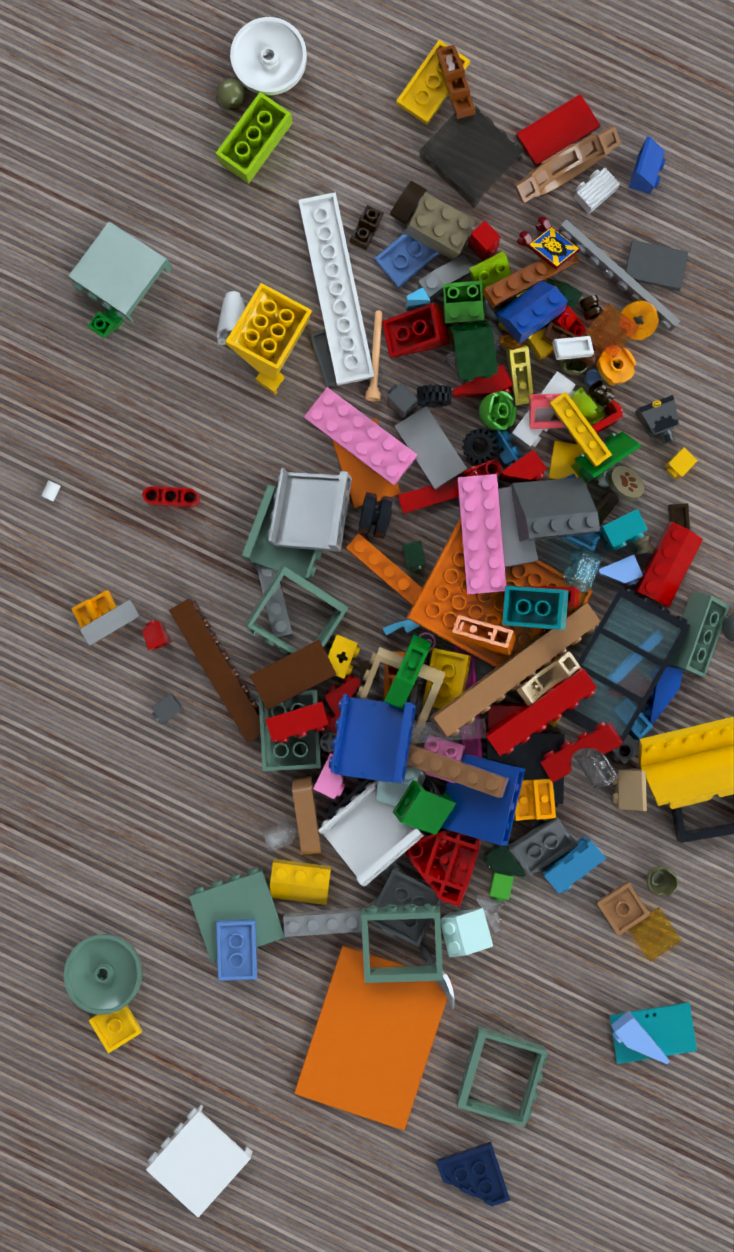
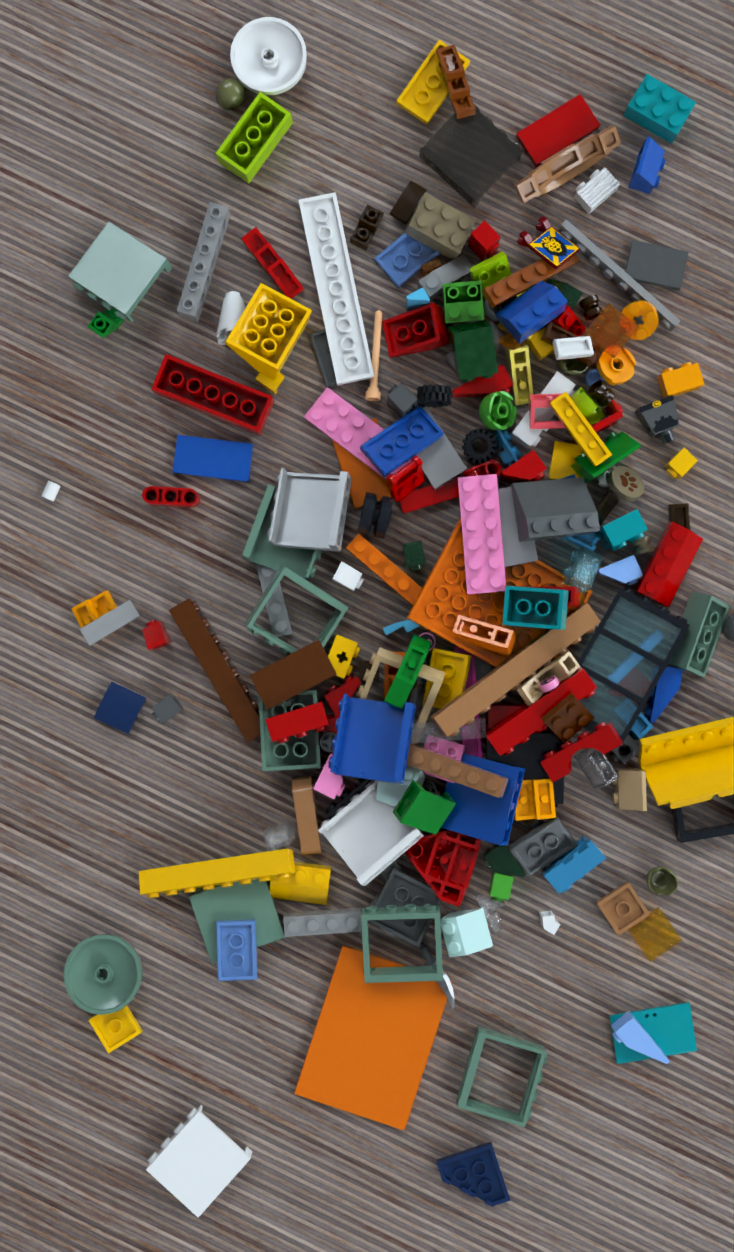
(120, 708): none -> dark blue slope
(203, 262): none -> light grey brick
(213, 394): none -> red brick
(213, 458): none -> blue tile
(217, 872): none -> yellow brick
(272, 263): none -> red slope
(348, 577): none -> white slope
(401, 441): none -> blue tile
(406, 479): none -> red plate
(430, 266): none -> clear orange tile
(548, 921): none -> white piece
(549, 684): none -> bright pink tile
(567, 717): none -> reddish brown plate
(659, 108): none -> teal brick
(680, 380): none -> light orange brick

